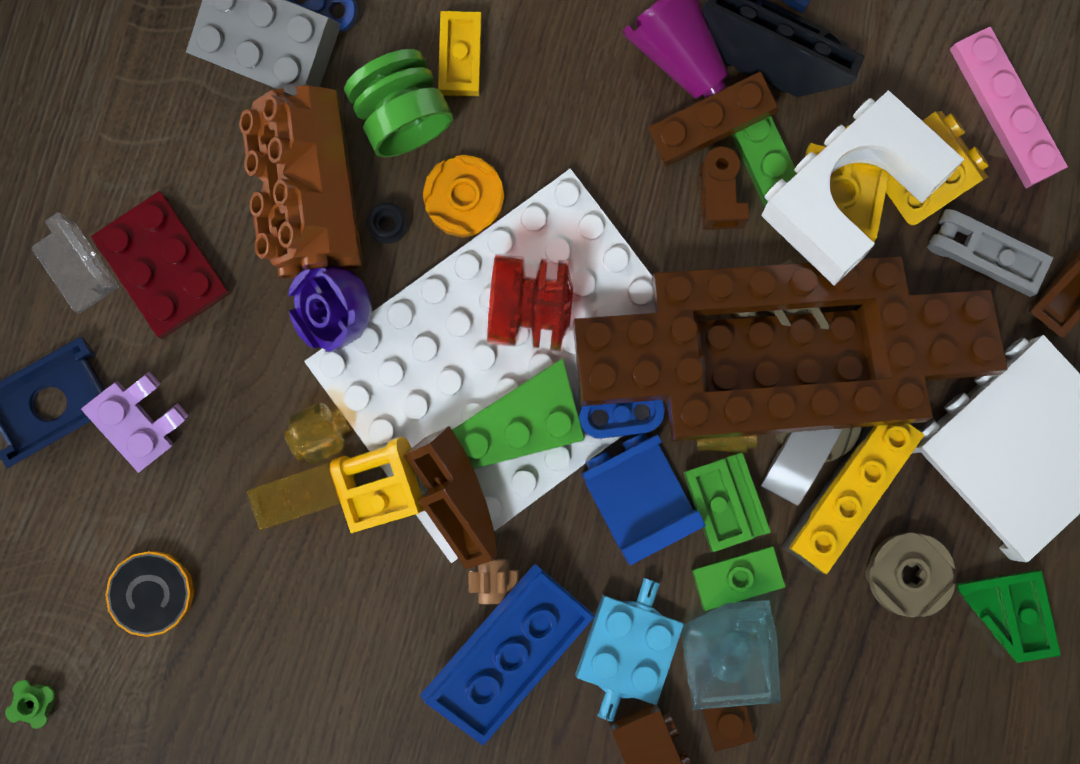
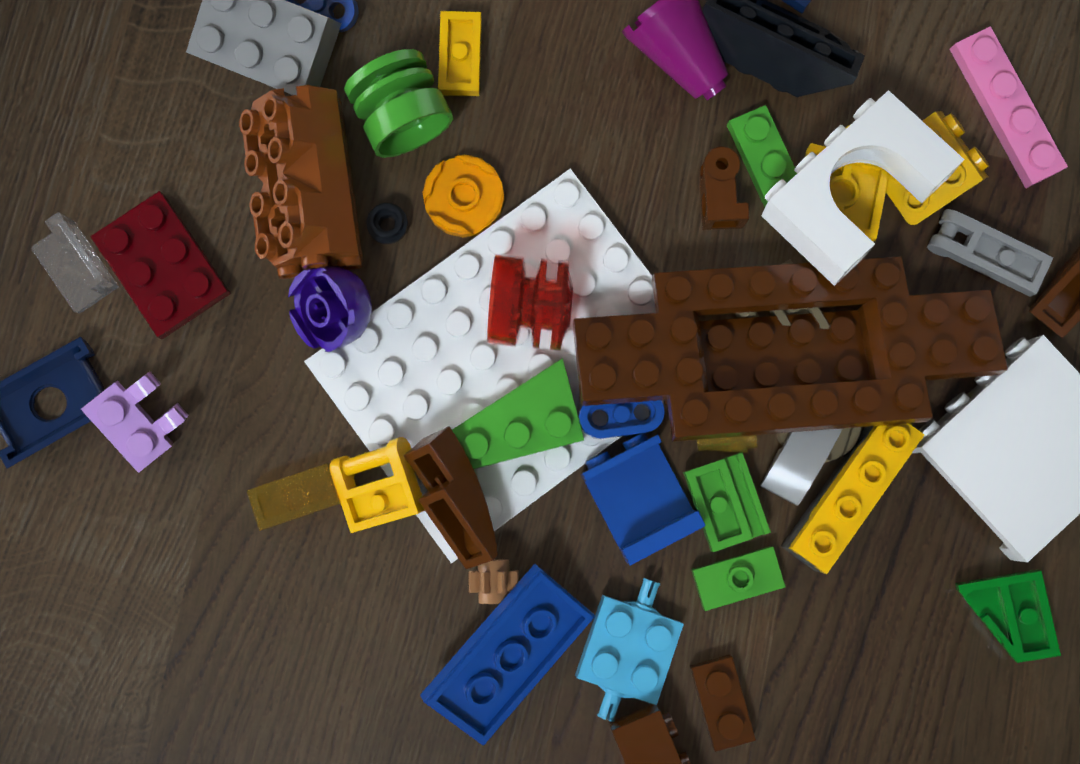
(43, 702): bright green plate -> none
(149, 593): black tile -> none
(316, 433): clear yellow head -> none
(713, 119): reddish brown plate -> none
(732, 656): clear light blue slope -> none
(935, 574): dark tan plate -> none

